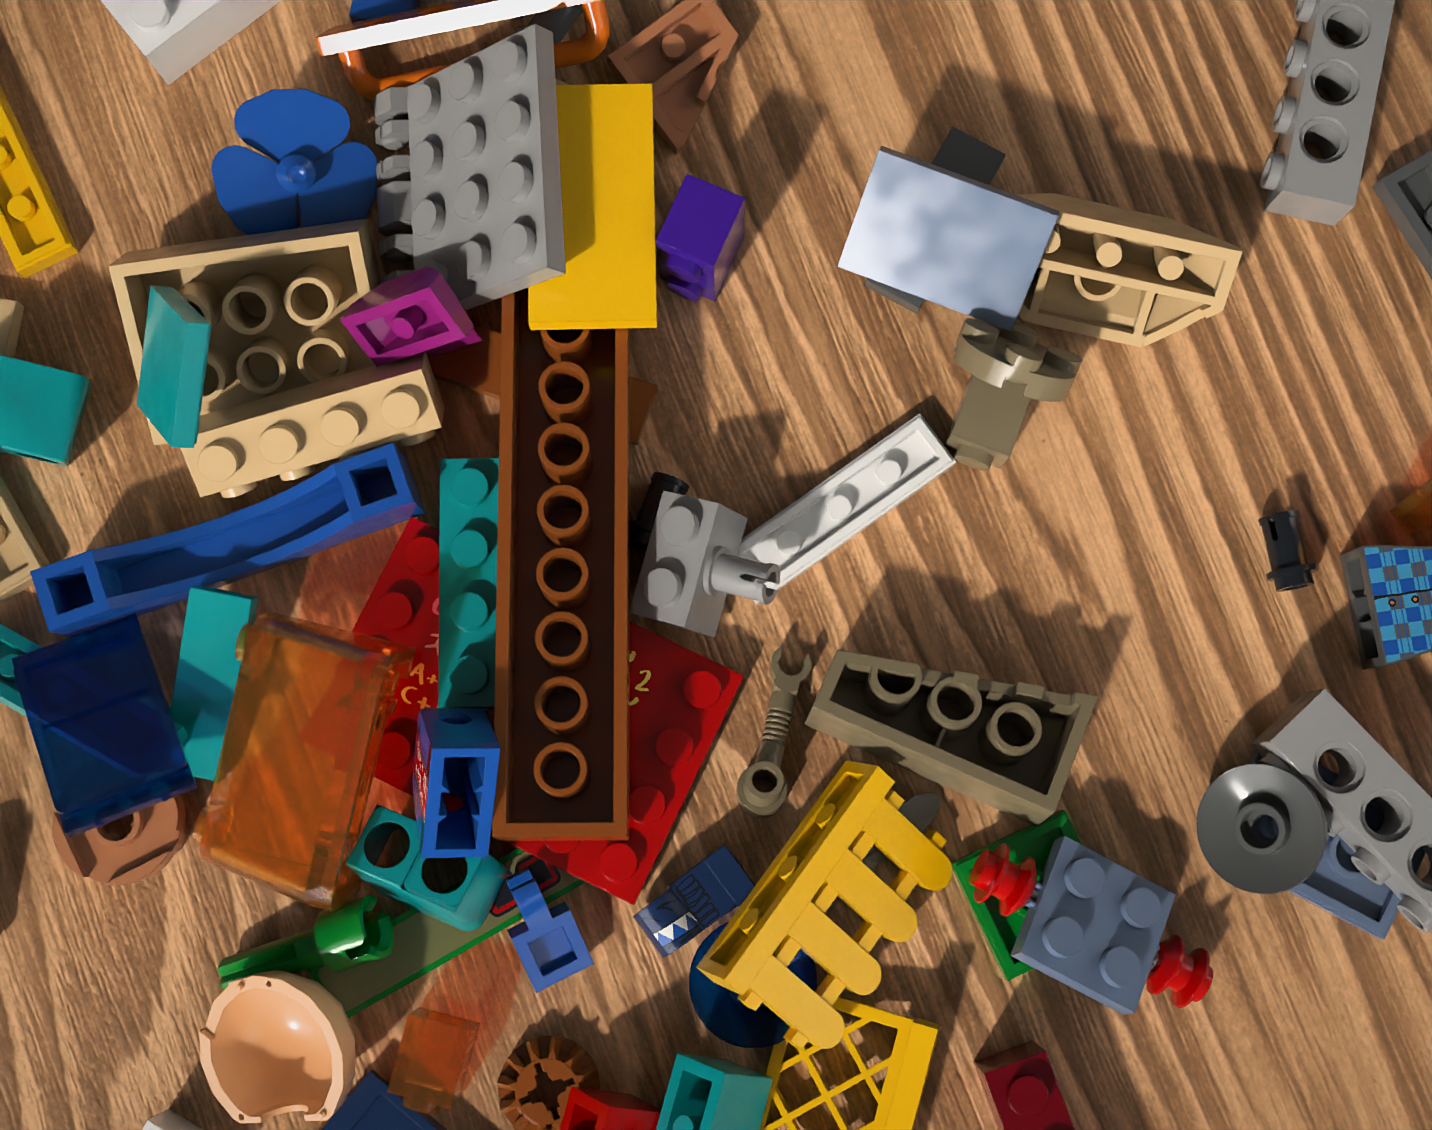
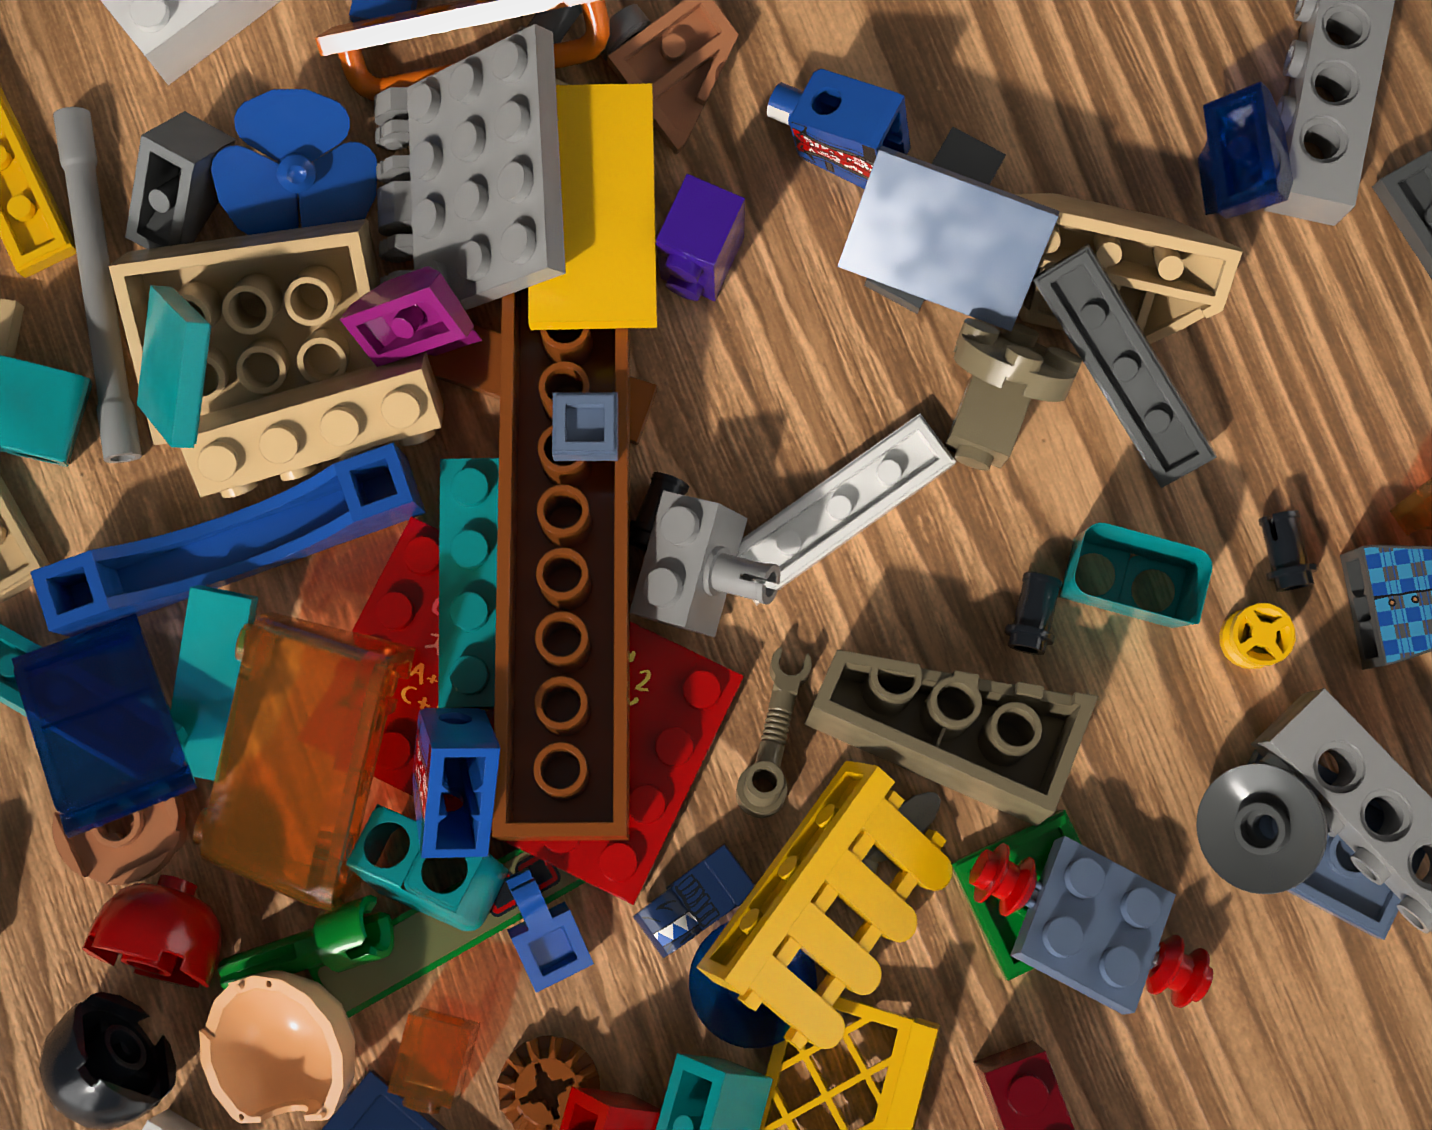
(104, 1065): none -> black cylinder
(114, 408): none -> light grey piece
(158, 932): none -> red cylinder
(174, 182): none -> dark grey slope
(585, 426): none -> sand blue tile
(624, 26): none -> flat silver tile
(842, 122): none -> blue torso
(1034, 614): none -> black pin
(1124, 366): none -> dark grey tile
(1185, 565): none -> teal piece
(1244, 154): none -> clear blue slope
(1269, 629): none -> yellow wheel

